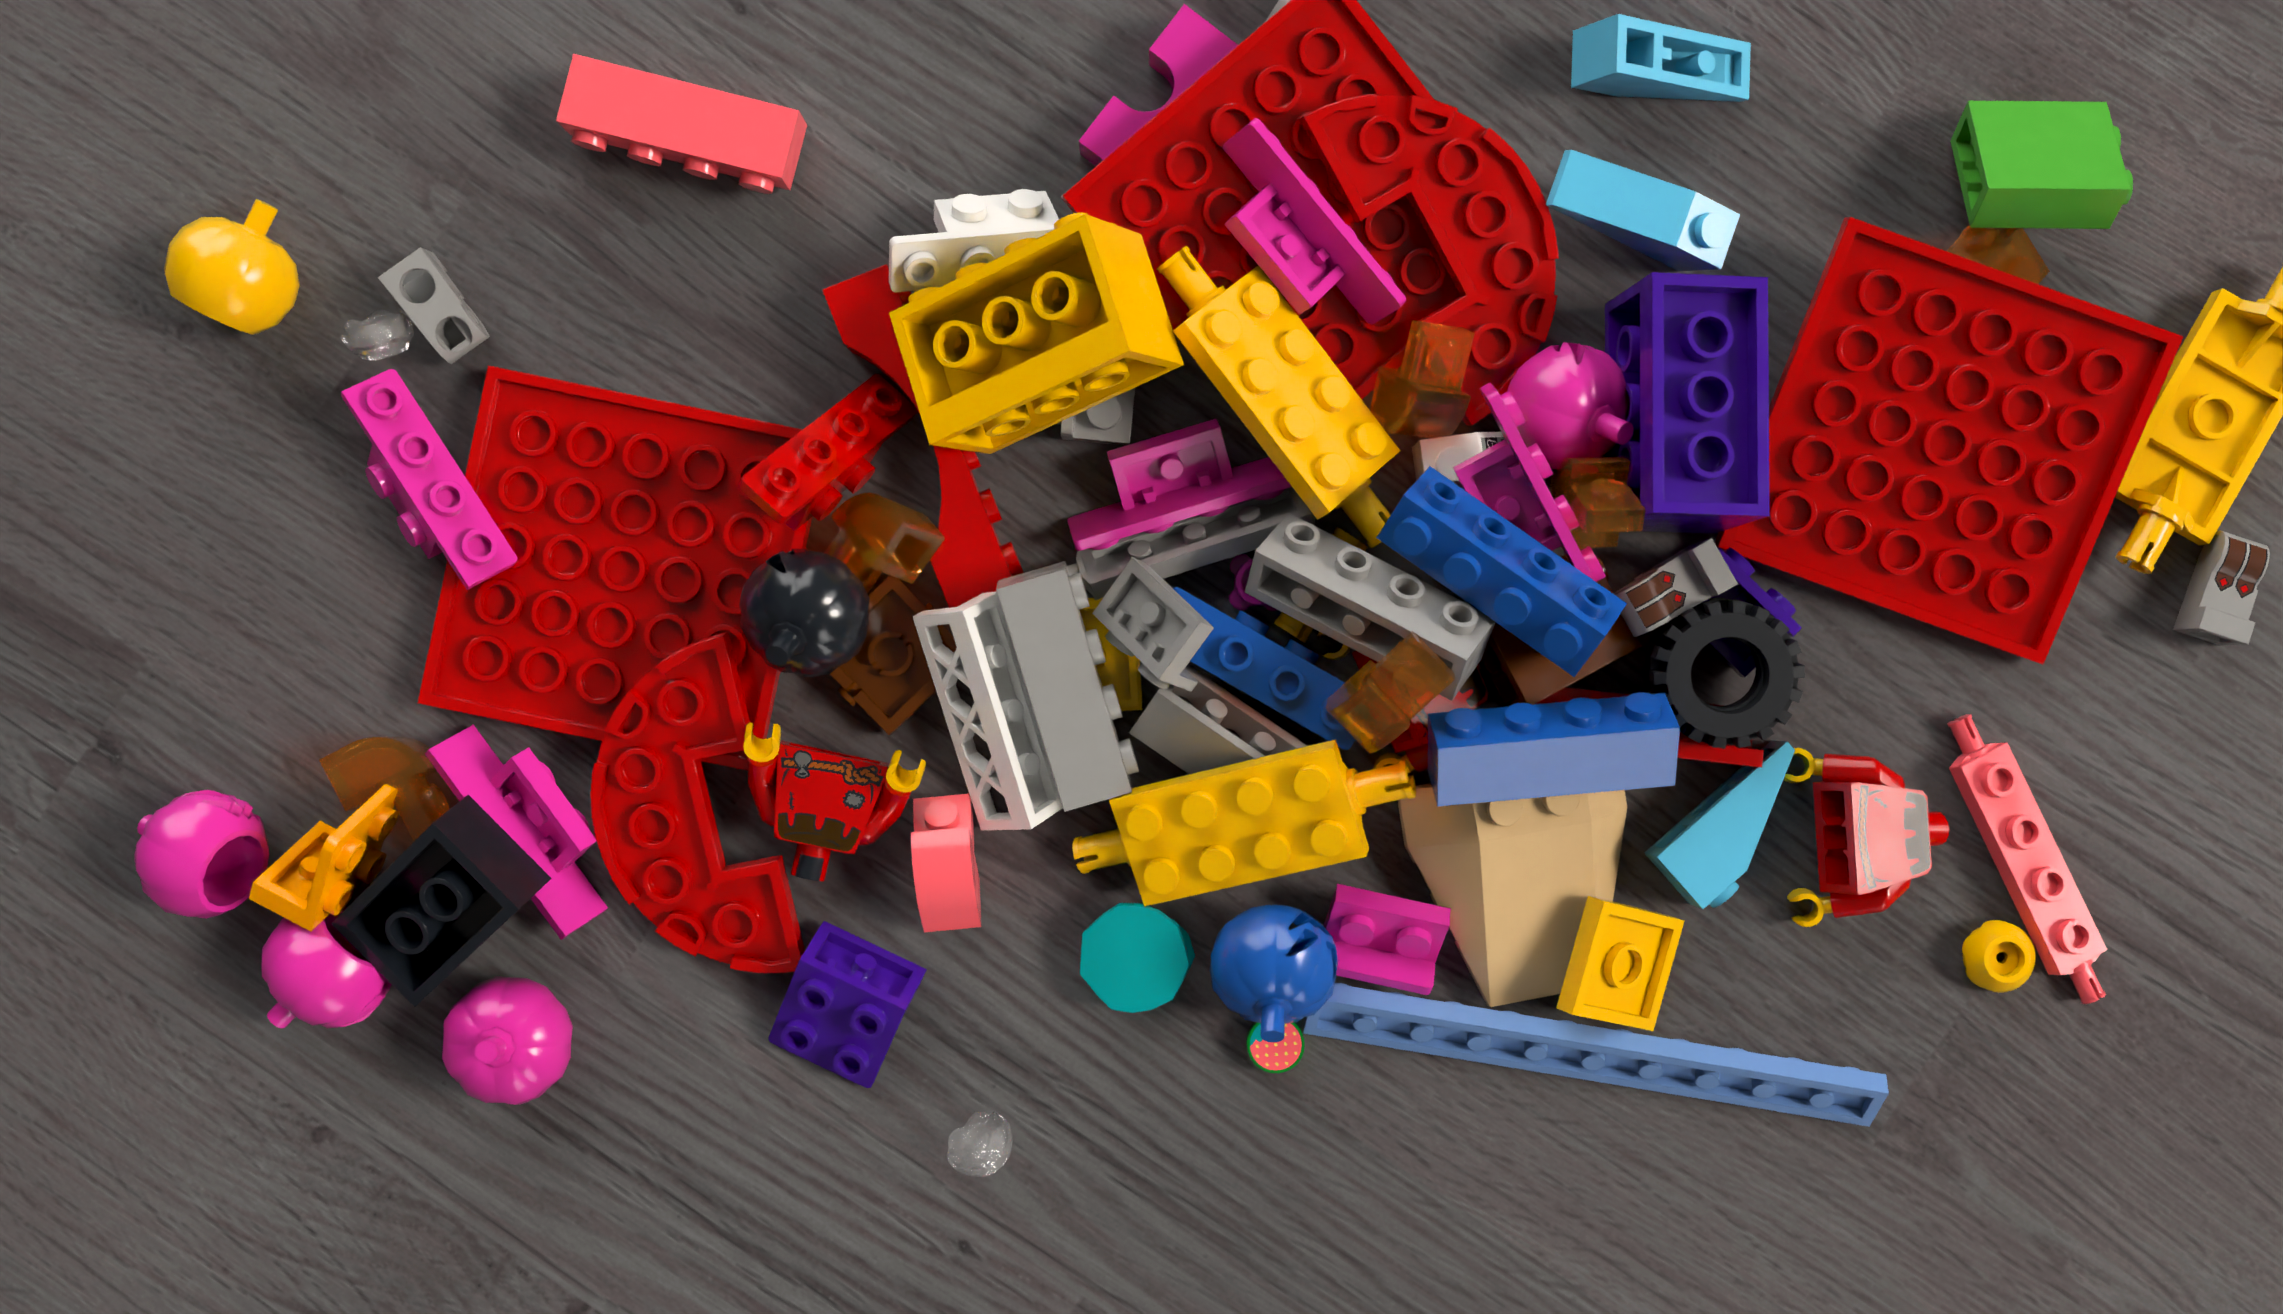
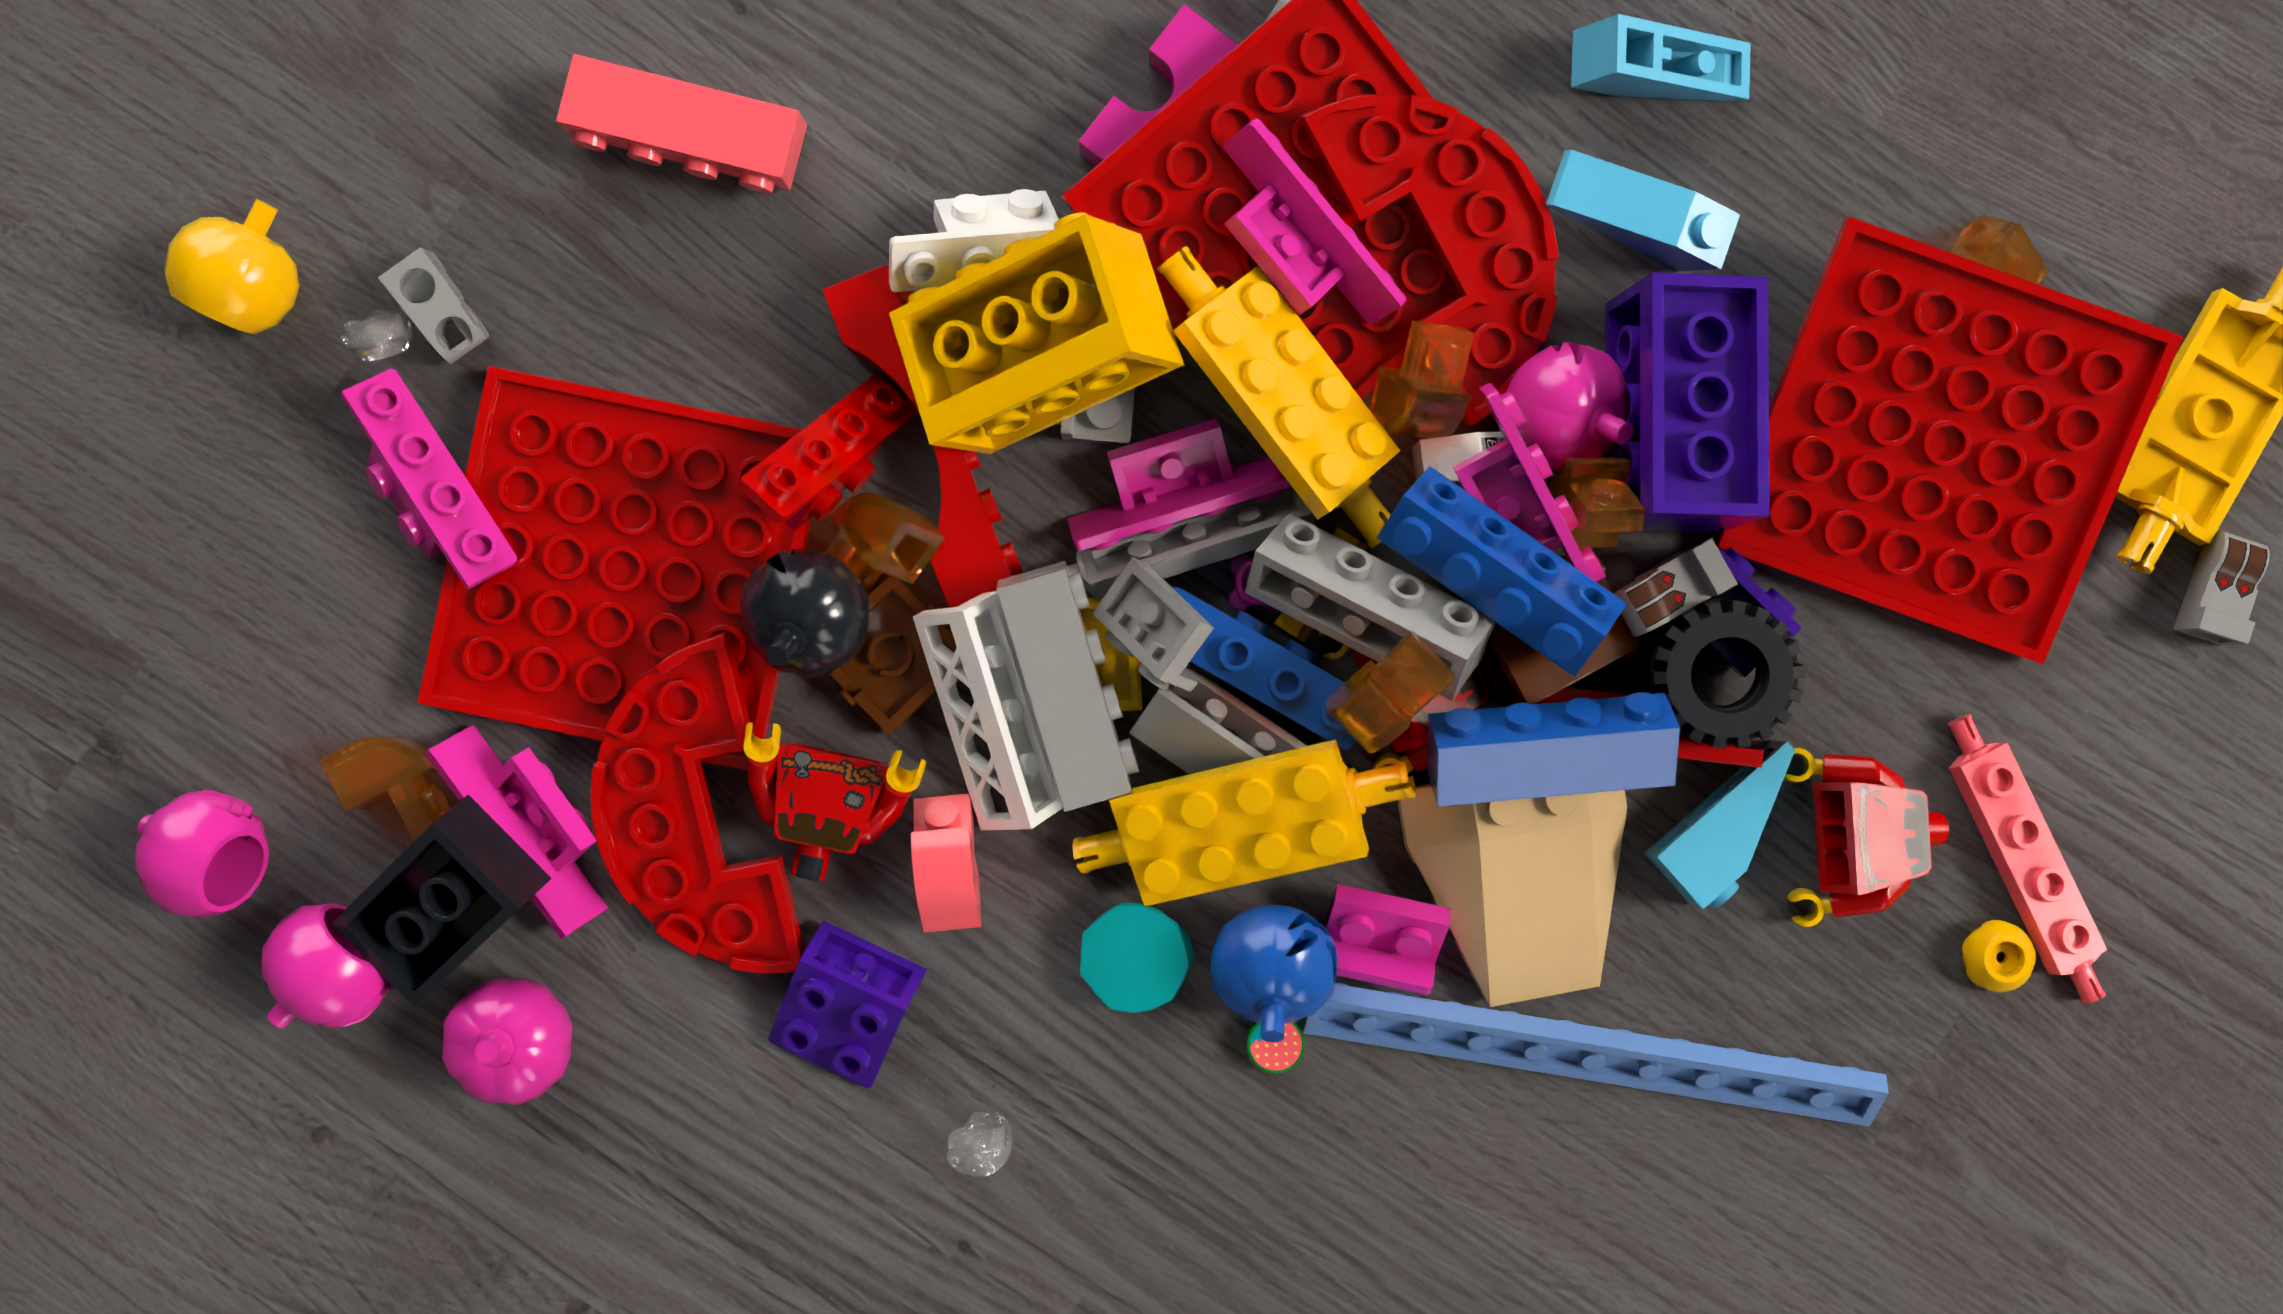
(328, 864): light orange bracket -> none
(1620, 964): yellow plate -> none
(2040, 164): bright green brick -> none

